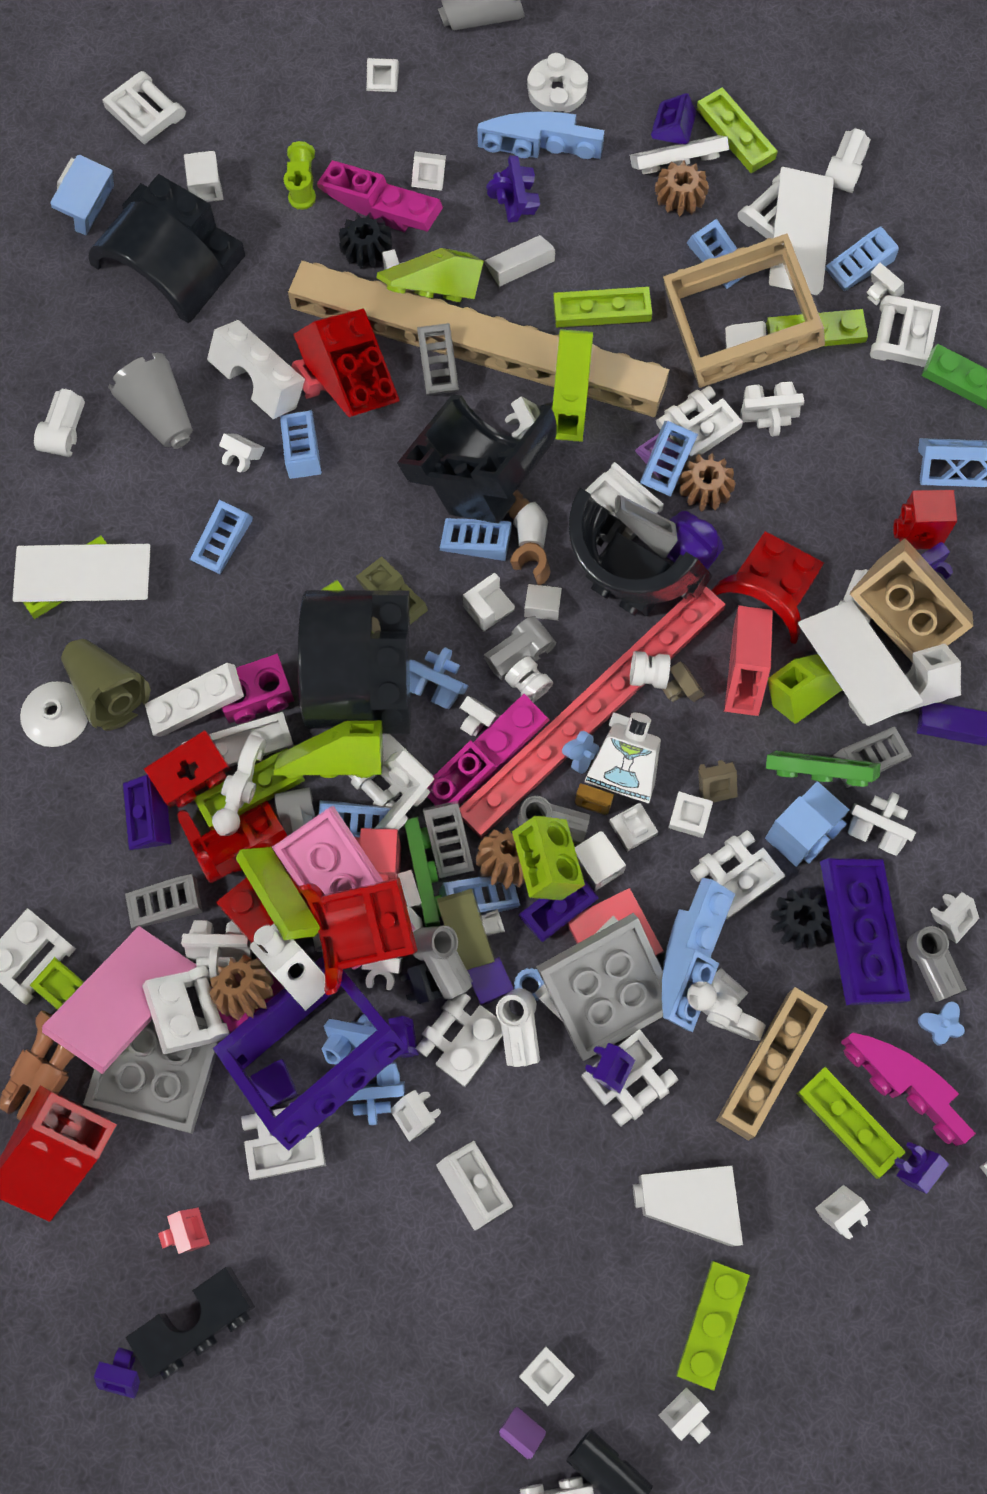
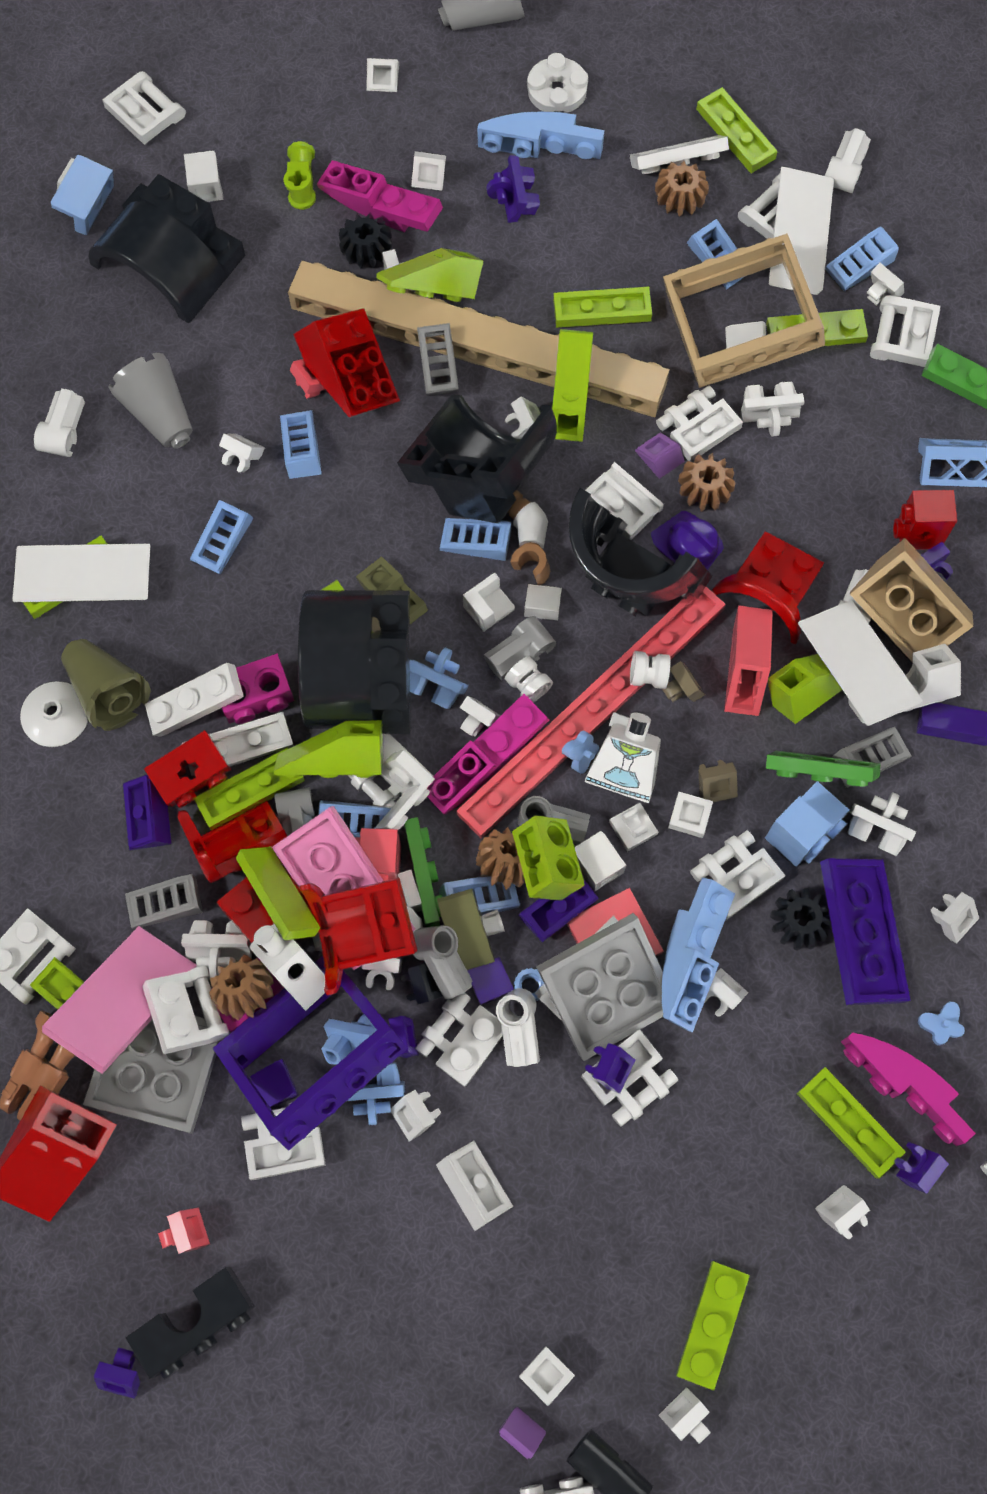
(239, 787): white piece -> none
(275, 382): white arch -> none
(443, 811): light grey slope -> none
(520, 260): white slope -> none
(593, 799): pearl gold tile -> none
(650, 527): light grey slope -> none
(674, 120): dark purple slope -> none
(679, 432): light blue slope -> none
(693, 1201): white slope -> none
(723, 1011): white piece -> none
(771, 1064): tan brick -> none
(937, 968): light grey piece -> none

